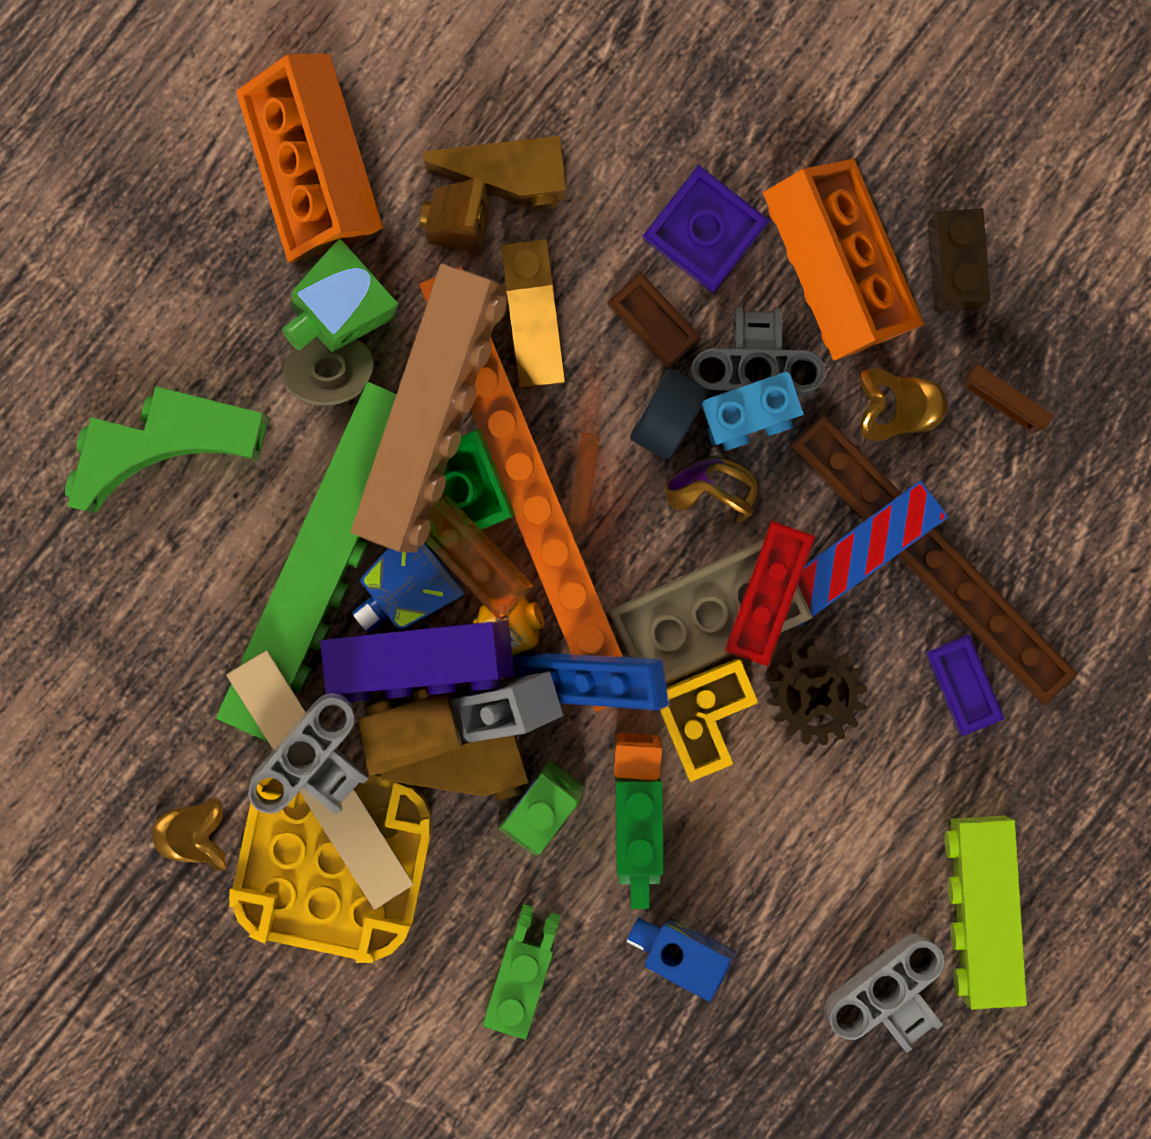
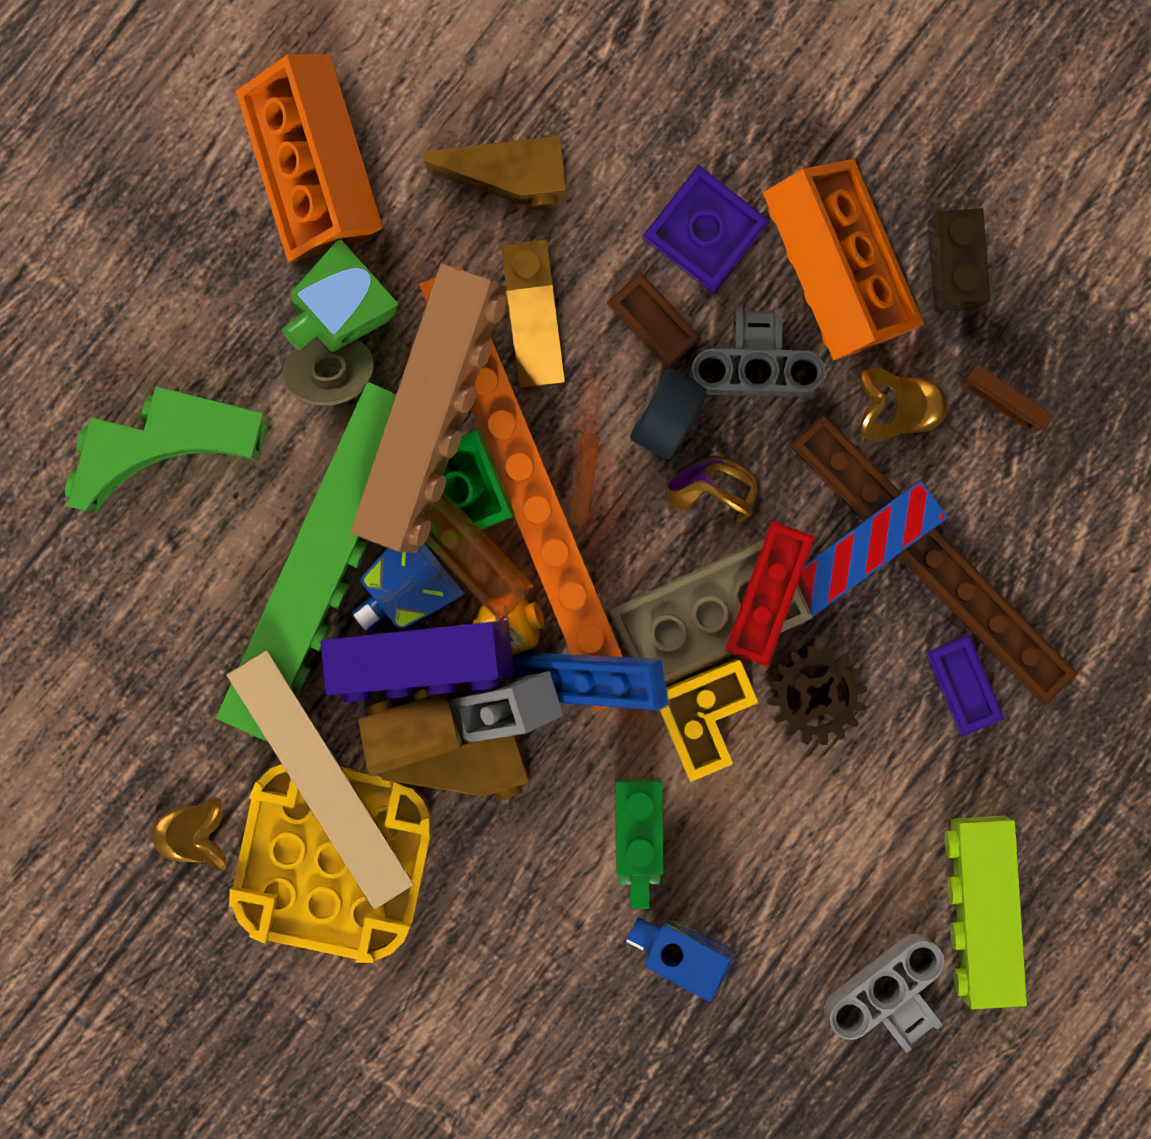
(318, 774): light grey piece -> none
(457, 216): pearl gold slope -> none
(521, 978): bright green hinge -> none
(542, 808): bright green torso -> none
(637, 756): orange slope -> none
(752, 408): dark azure bracket -> none

